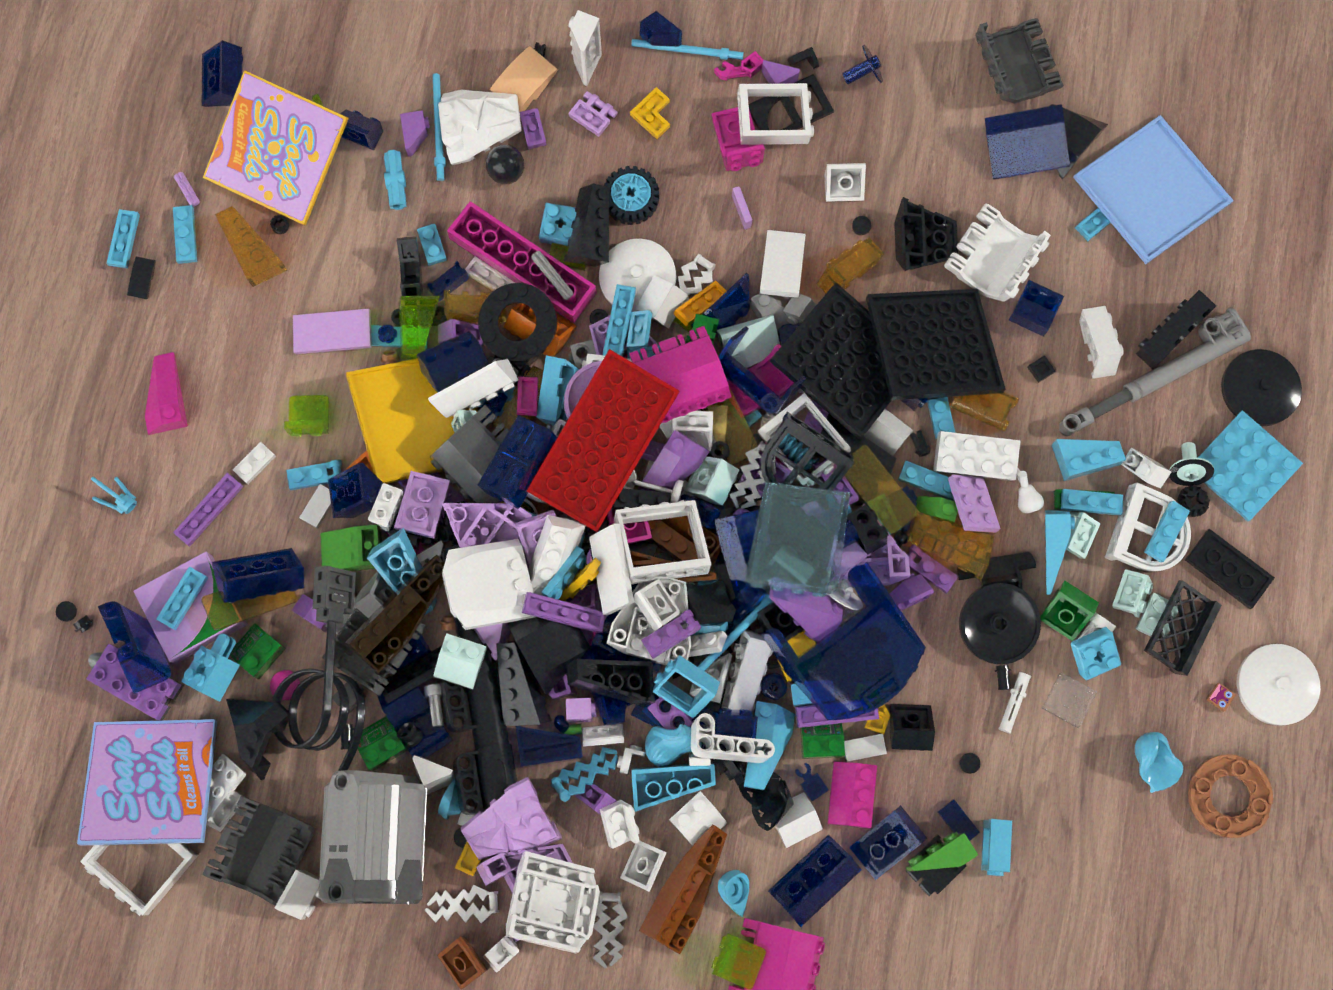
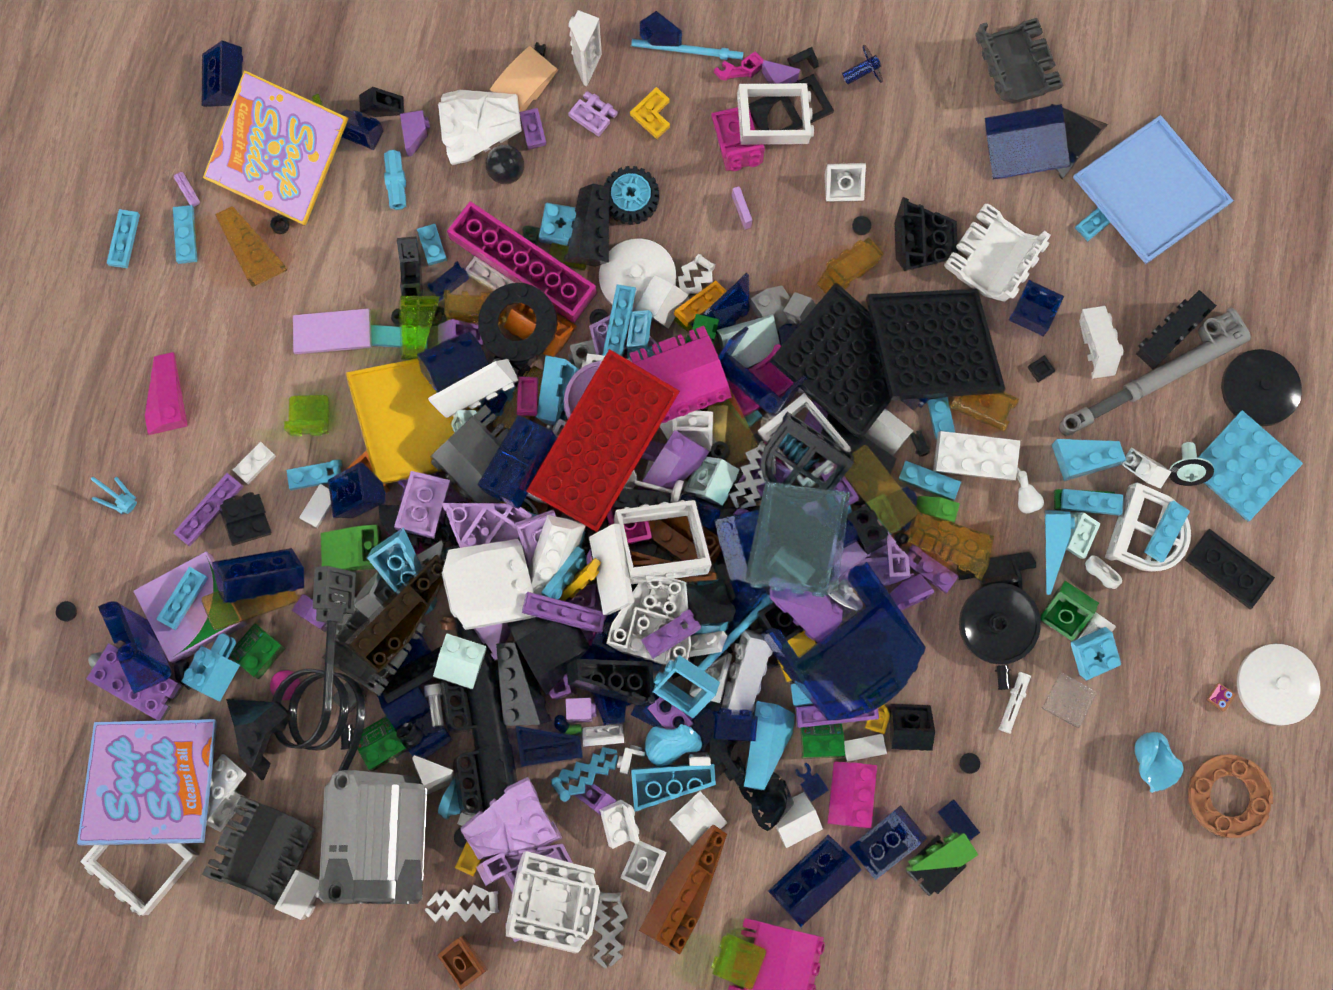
(83, 624): black plate -> none
(141, 277): black slope -> none
(179, 669): none -> black arm
(245, 518): none -> black plate
(380, 103): none -> black slope
(386, 506): white bracket -> none
(387, 329): clear blue plate -> none
(389, 356): nougat plate -> none
(439, 160): medium azure bar -> none
(501, 953): white bracket -> none
(527, 230): none -> clear green plate
(552, 275): light grey axle -> none
(656, 604): white slope -> none
(731, 743): white beam -> none
(734, 890): medium azure piece -> none
(780, 682): clear blue head -> none
(782, 263): white tile -> none
(974, 503): lavender plate -> none
(996, 846): medium azure window -> none
(1103, 571): none -> white plate
(1133, 593): light aqua bracket -> none
(1152, 614): light aqua bracket -> none
(1193, 636): black fence -> none
(1202, 498): black gear -> none

